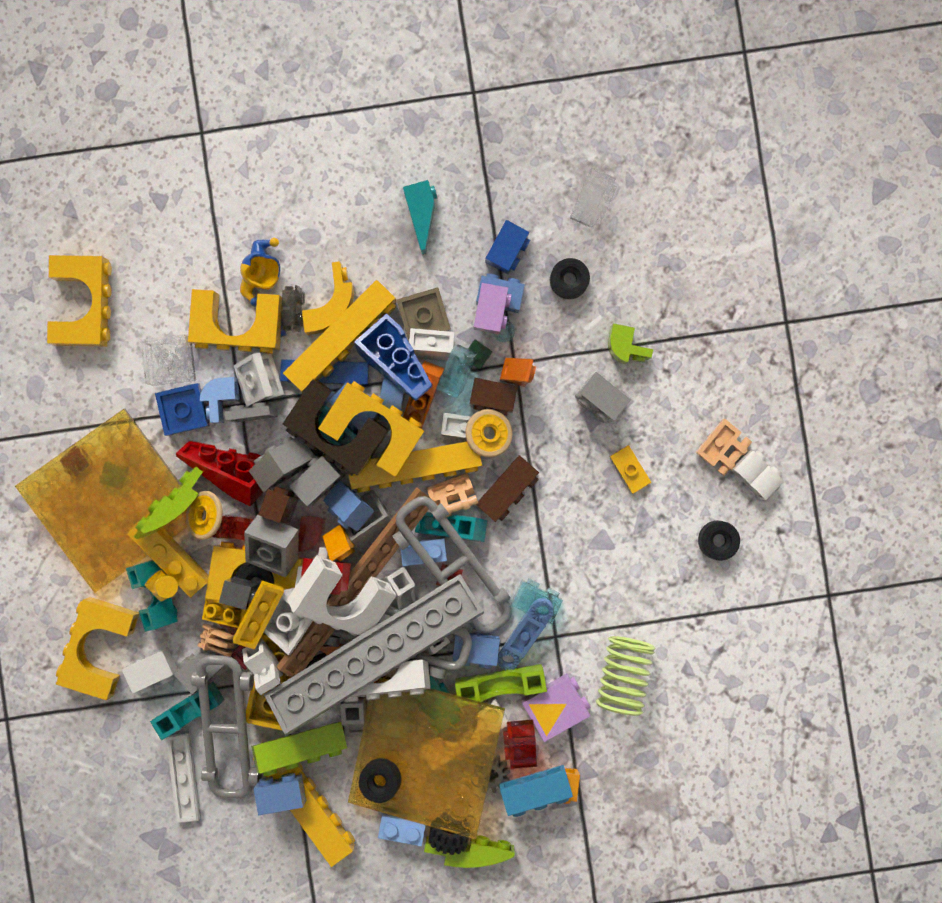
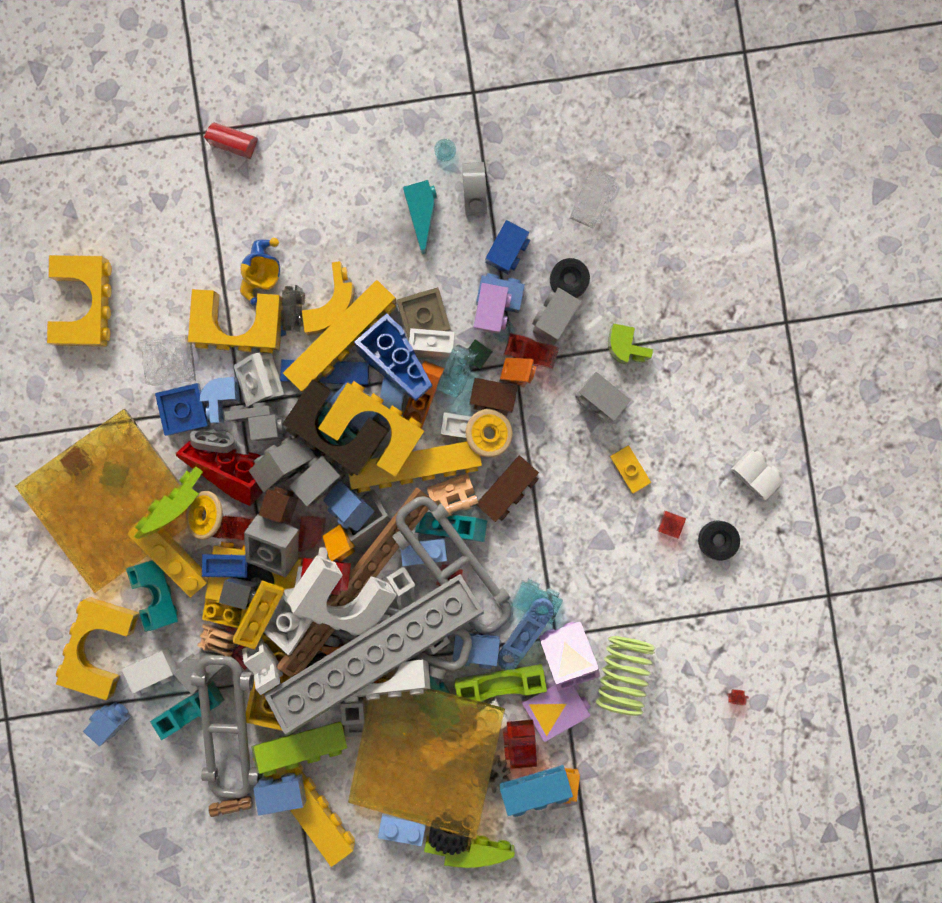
(106, 722): none -> medium blue brick
(162, 585): yellow piece -> none
(183, 777): white tile -> none
(212, 440): none -> light grey plate
(224, 565): none -> blue tile
(230, 806): none -> medium nougat axle
(231, 140): none -> red brick
(266, 427): none -> light grey brick
(378, 793): black tyre -> none
(445, 143): none -> clear light blue plate
(474, 188): none -> light grey brick
(527, 348): none -> clear red brick
(558, 312): none -> light grey brick
(569, 655): none -> brick
(671, 524): none -> clear red plate
(719, 442): light nougat plate -> none
(737, 697): none -> clear red plate

